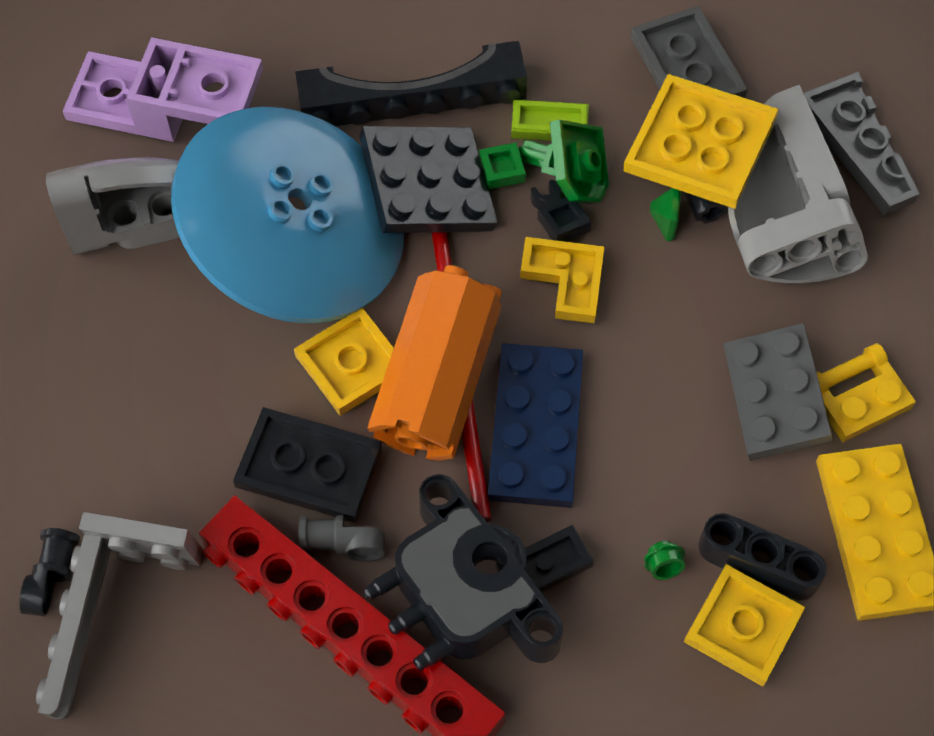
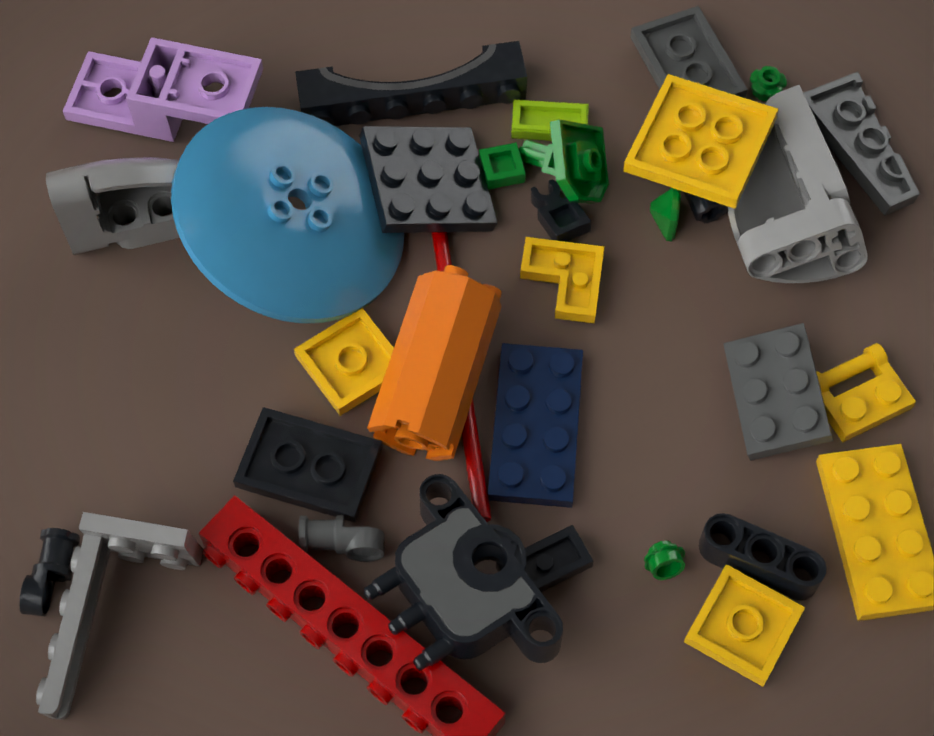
(763, 89): none -> green plate

